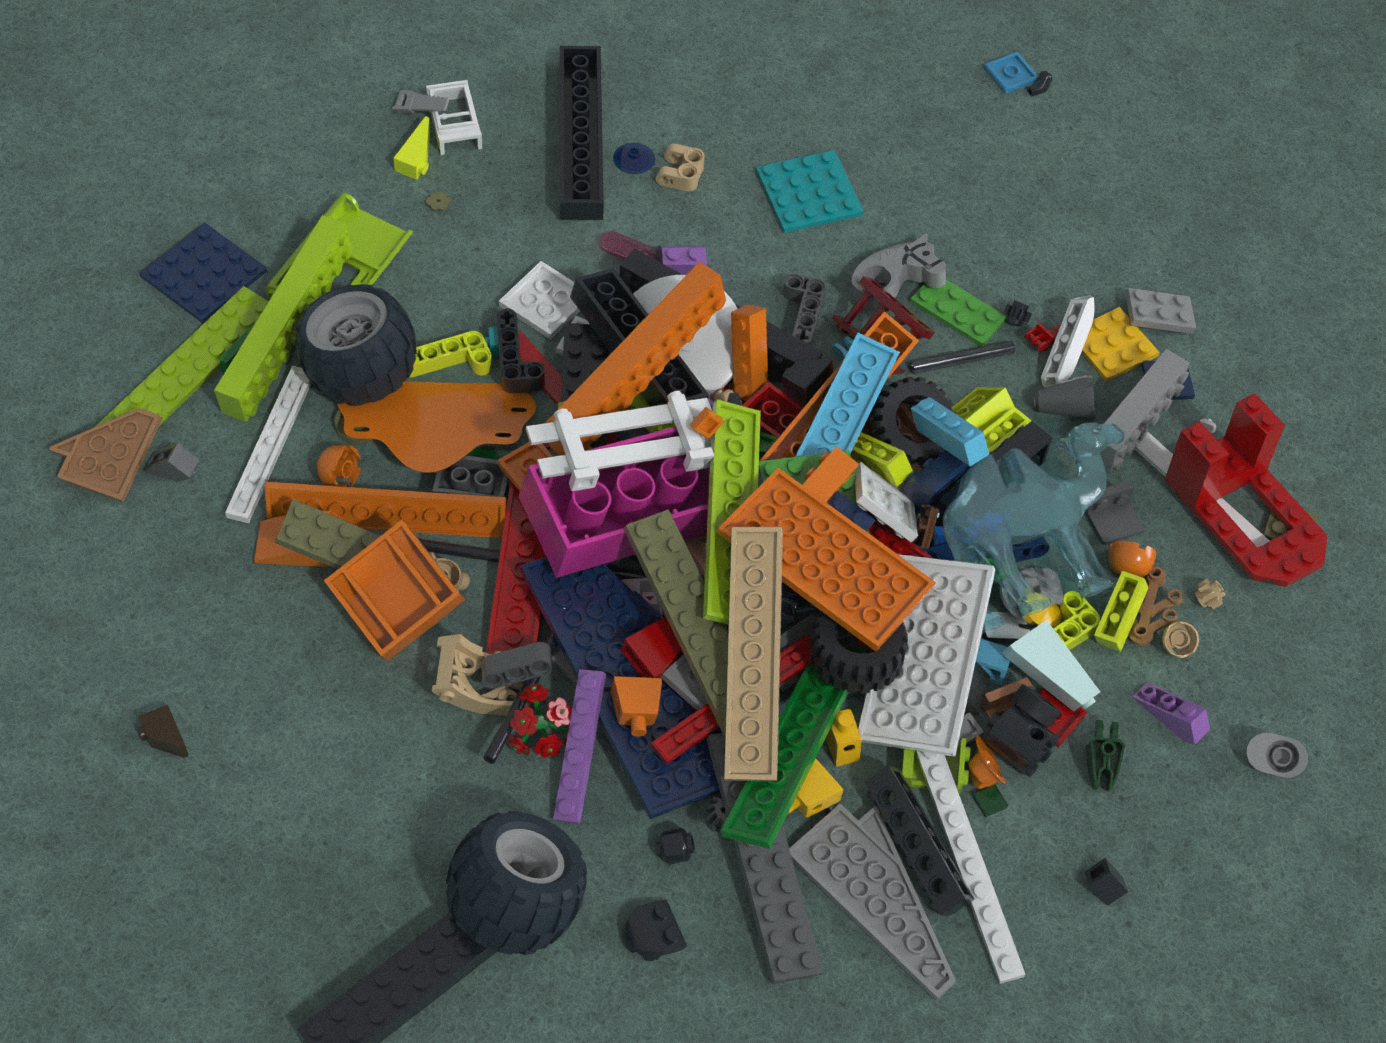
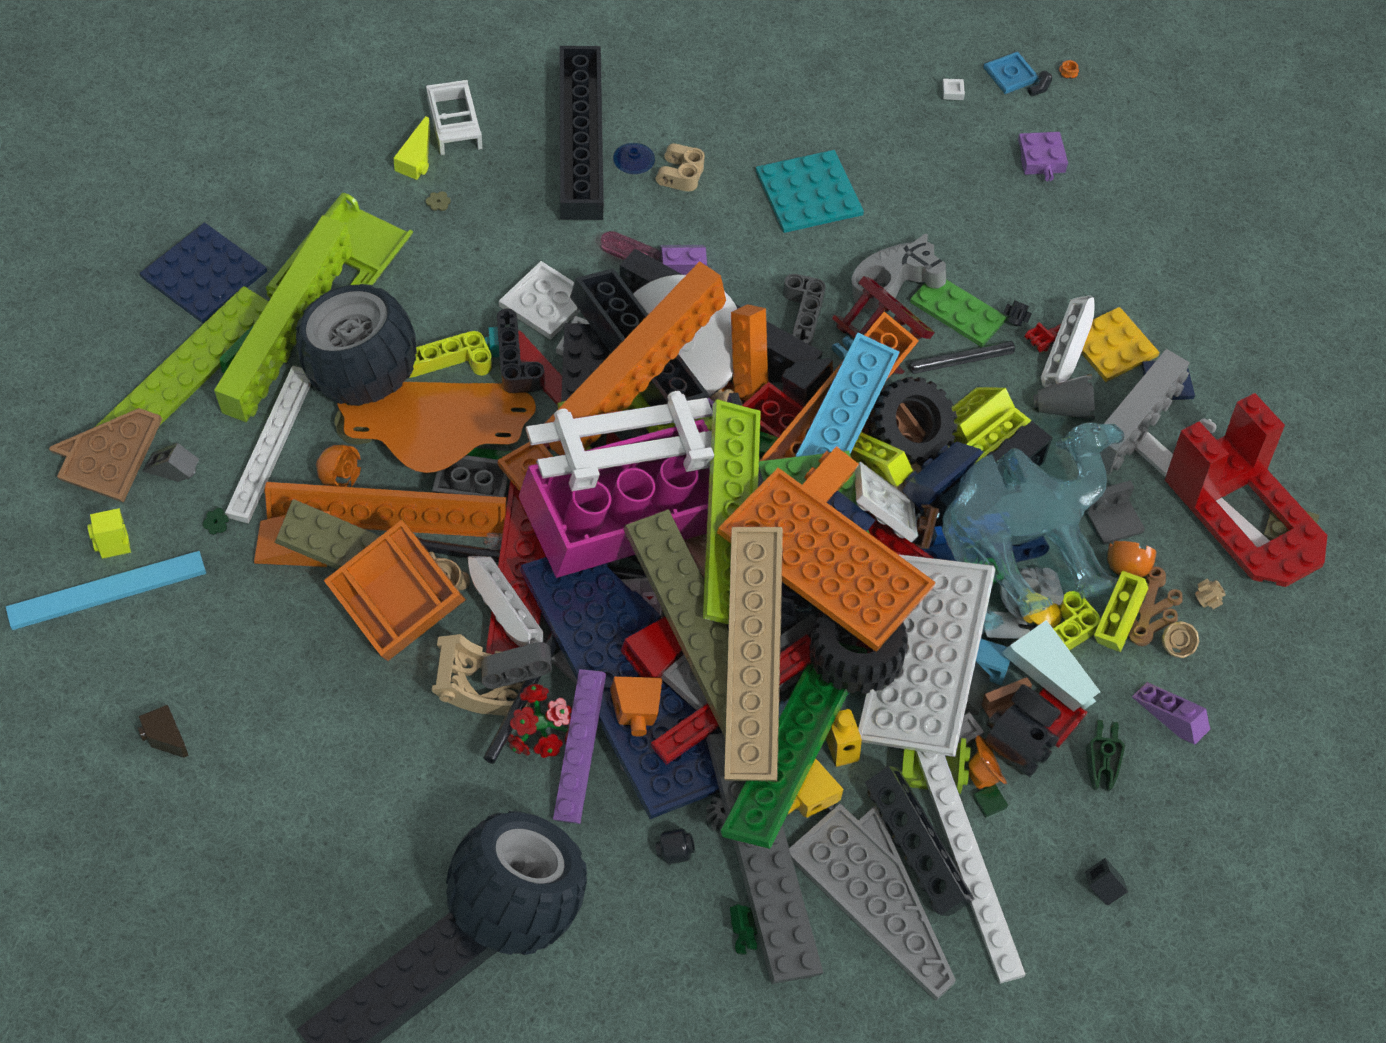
(105, 590): none -> medium azure tile
(109, 533): none -> neon yellow brick
(211, 523): none -> dark green plant
(419, 102): light grey piece -> none
(493, 541): none -> clear plate
(504, 601): none -> white brick
(653, 931): black slope -> none
(707, 423): orange tile -> none
(744, 925): none -> dark green plate
(950, 431): medium azure brick -> none
(953, 89): none -> white plate
(1043, 153): none -> medium lavender plate
(1069, 69): none -> orange plate
(1160, 311): light grey plate -> none
(1283, 752): light grey piece -> none

